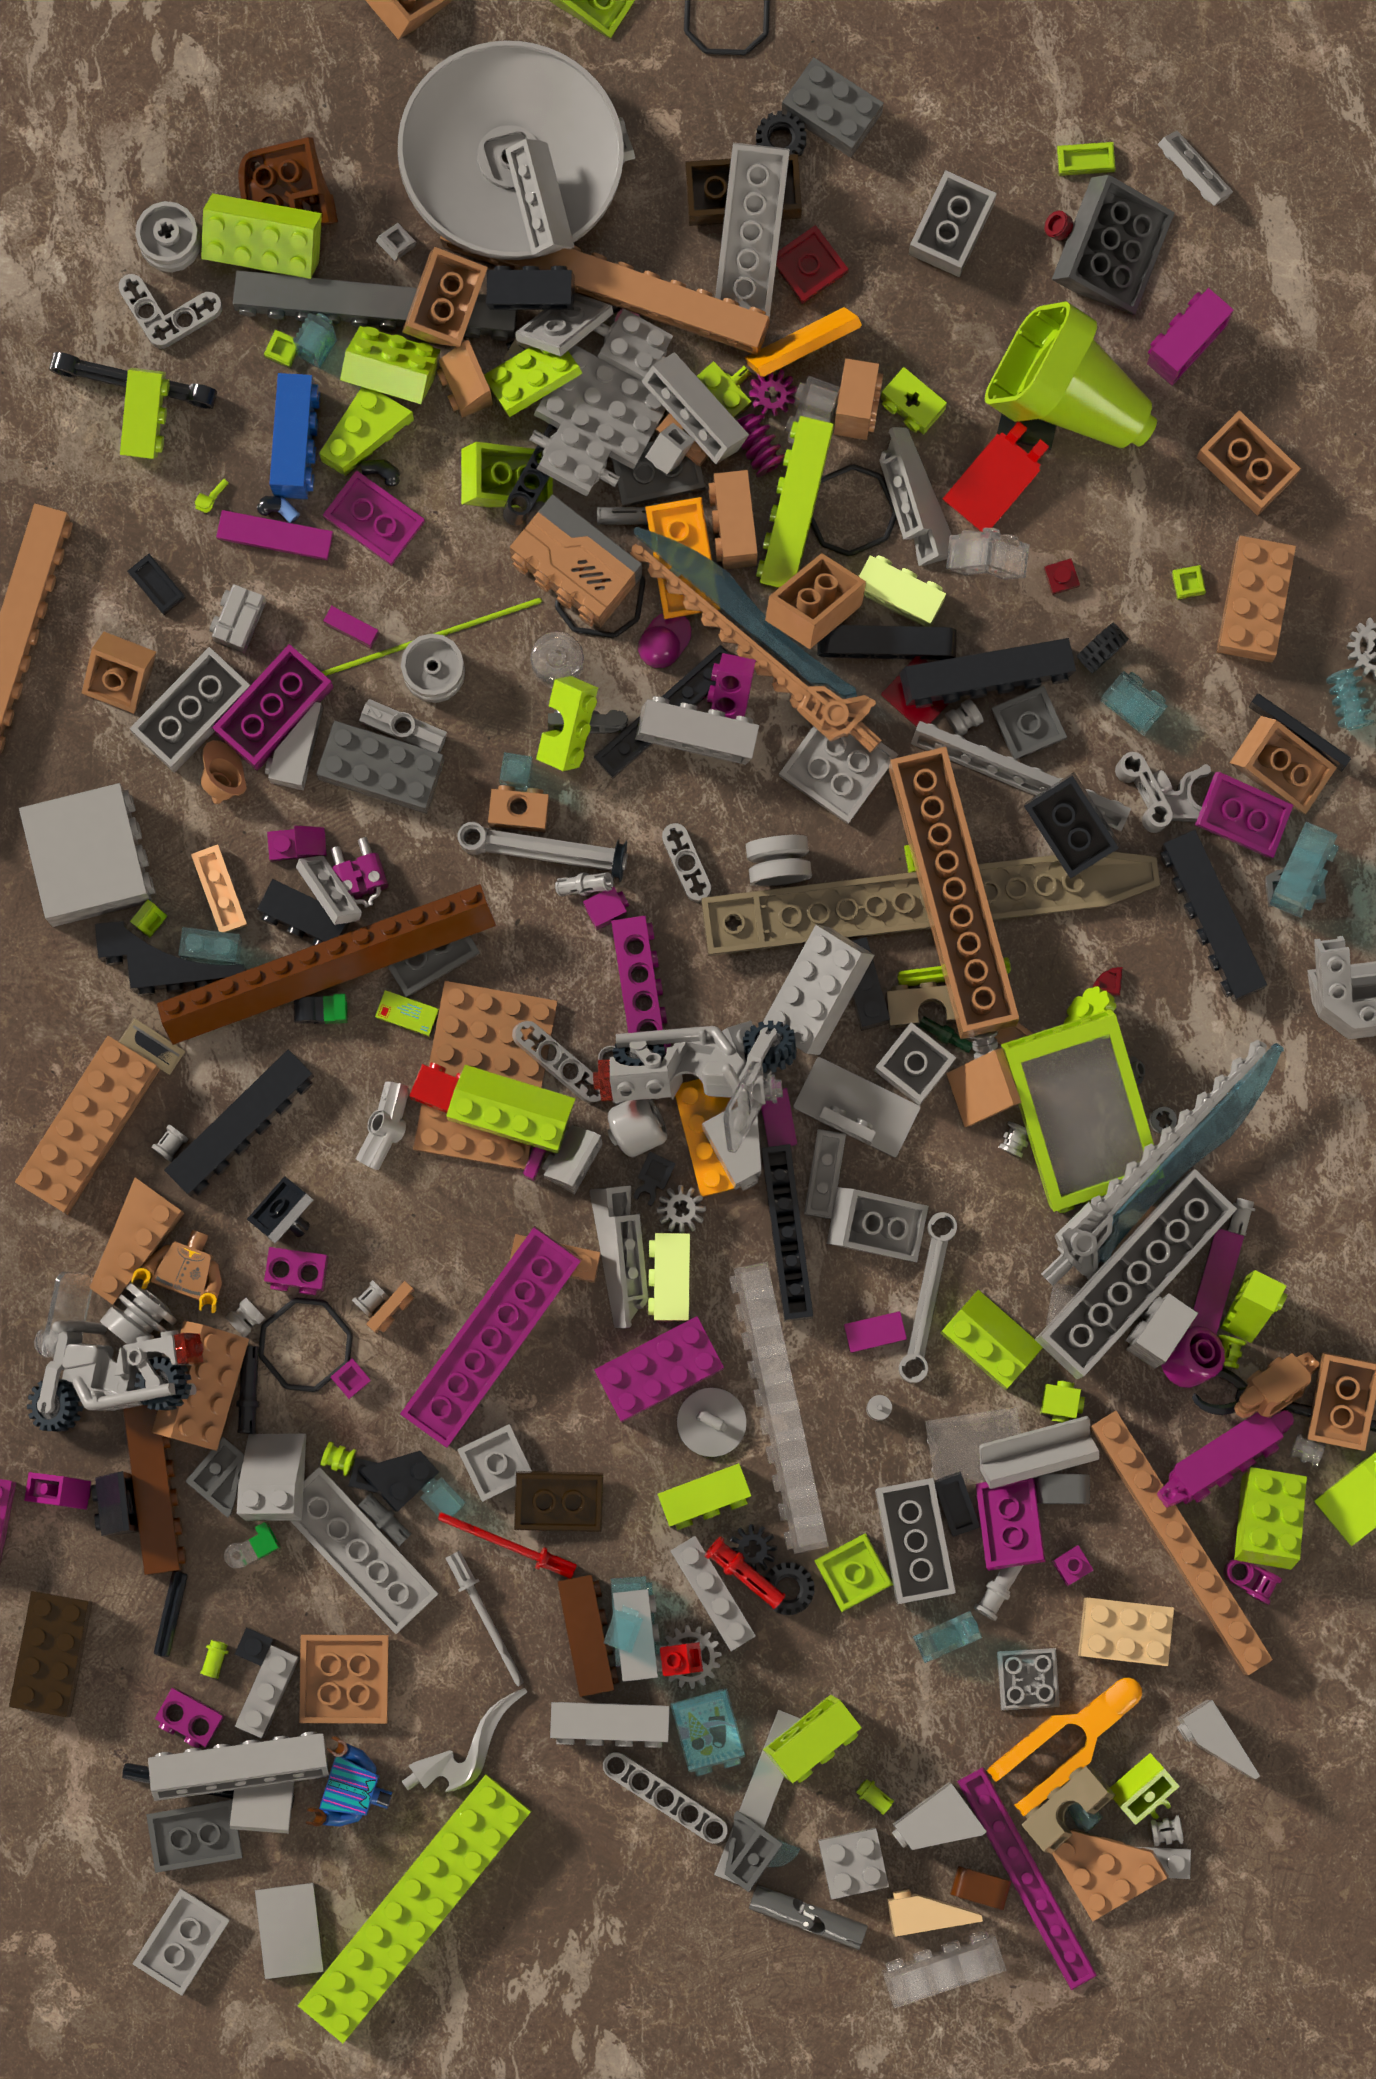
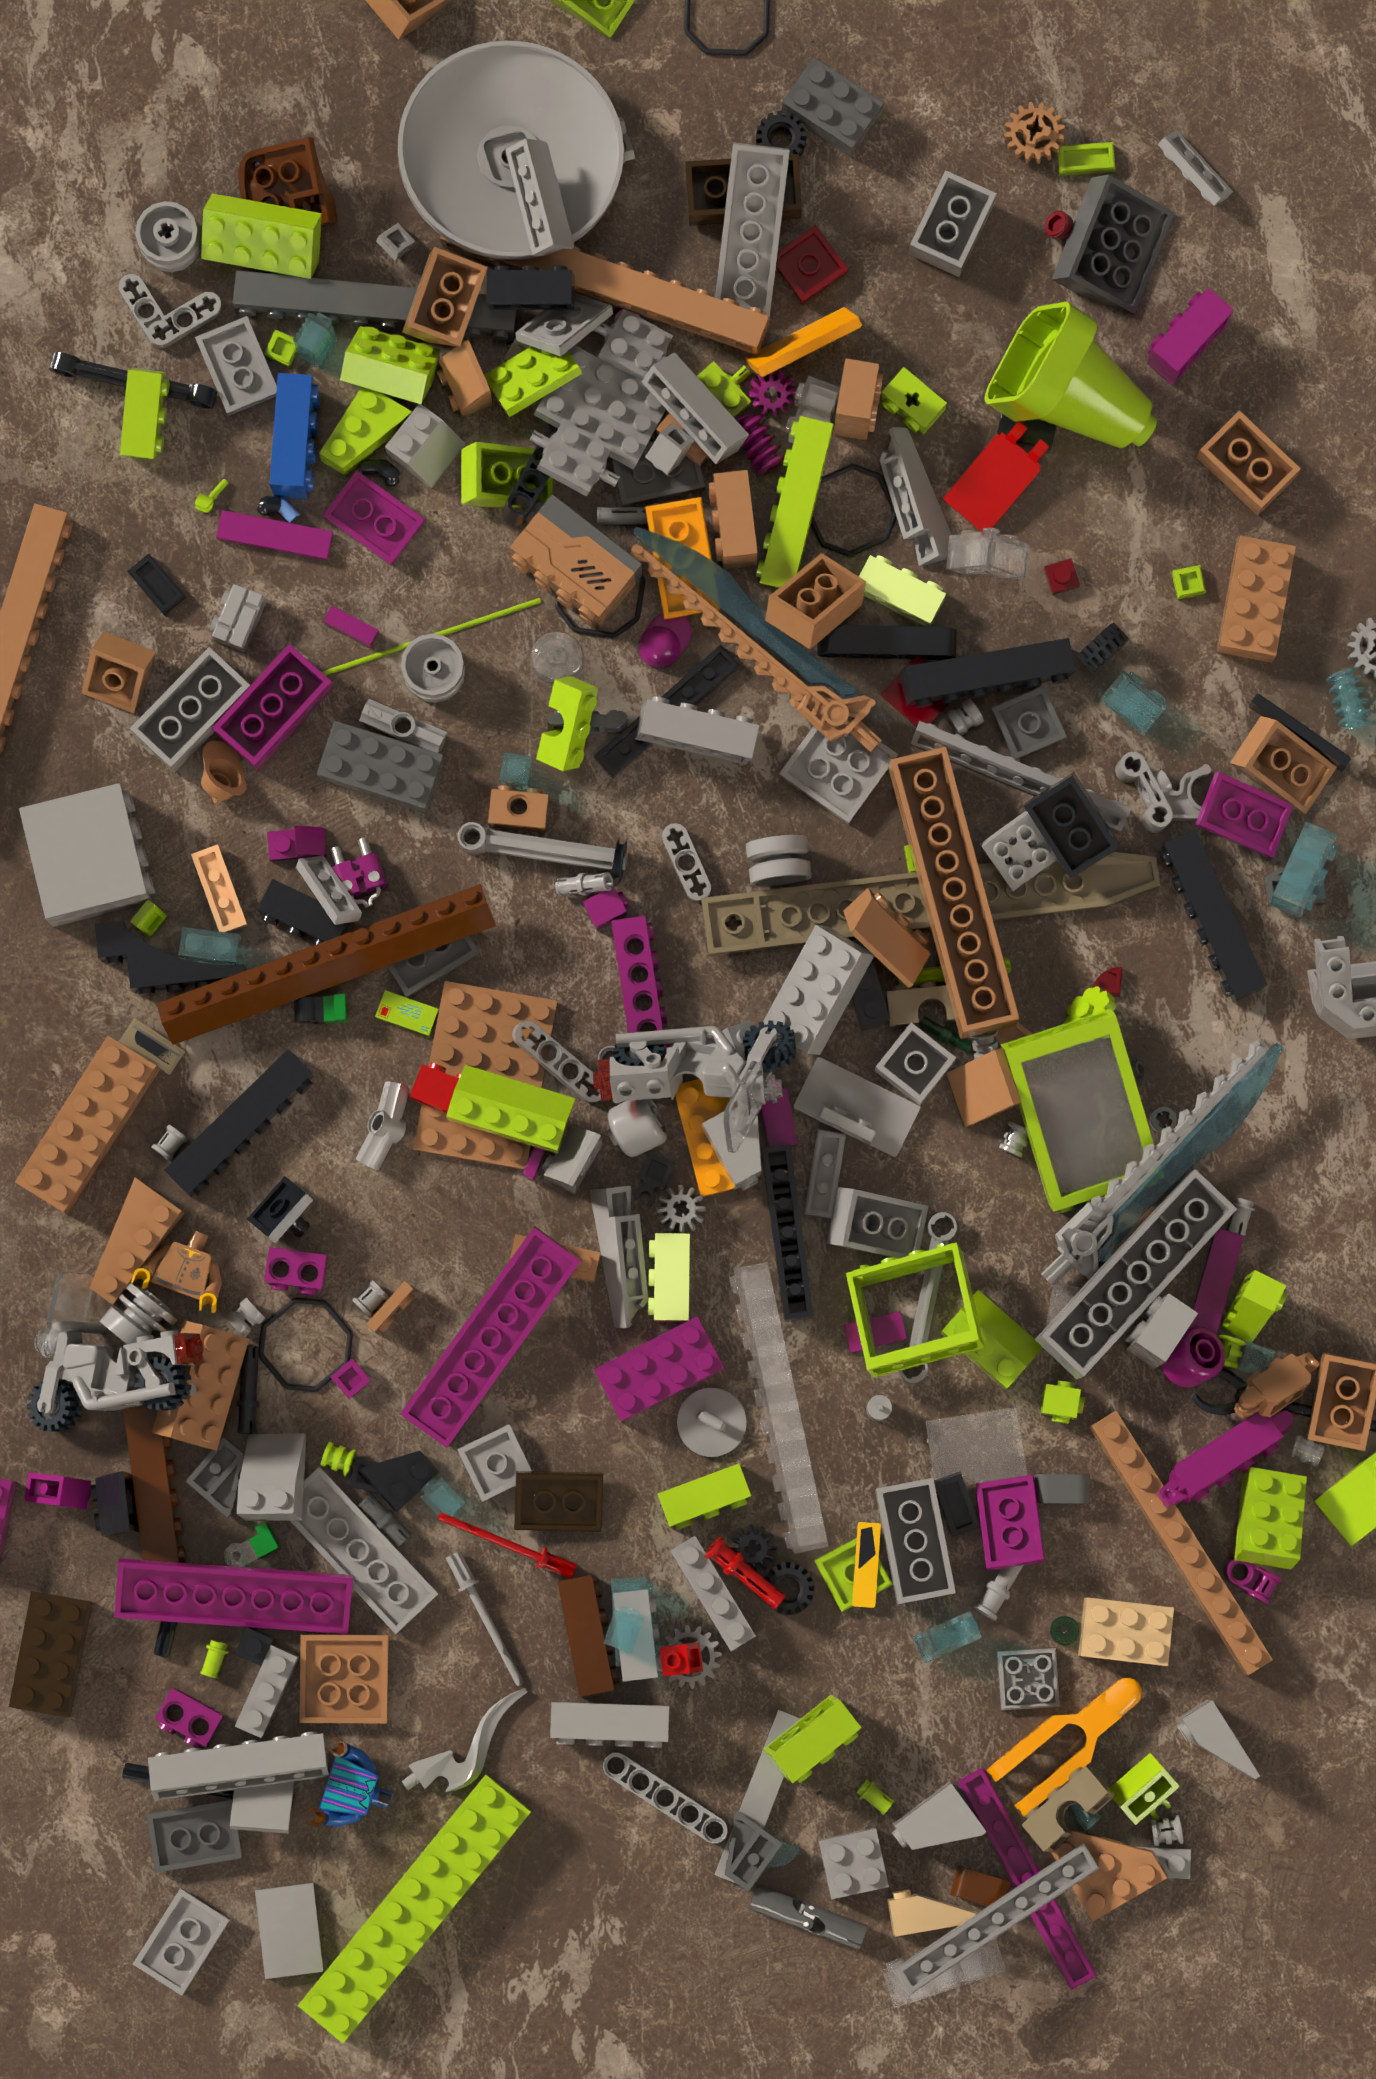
(233, 1596): none -> magenta plate
(237, 365): none -> light grey plate
(293, 756): light grey slope -> none
(425, 445): none -> light grey slope
(708, 1731): clear light blue panel -> none
(732, 685): magenta brick -> none
(866, 1564): none -> yellow sticker
(887, 935): none -> medium nougat slope
(925, 1352): none -> lime window
(995, 1919): none -> light grey tile
(1013, 842): none -> light grey plate
(1037, 1452): light grey panel -> none
(1045, 136): none -> medium nougat gear
(1064, 1630): none -> clear green tile
(1072, 1565): magenta brick -> none
(1255, 1358): none -> clear light blue tile

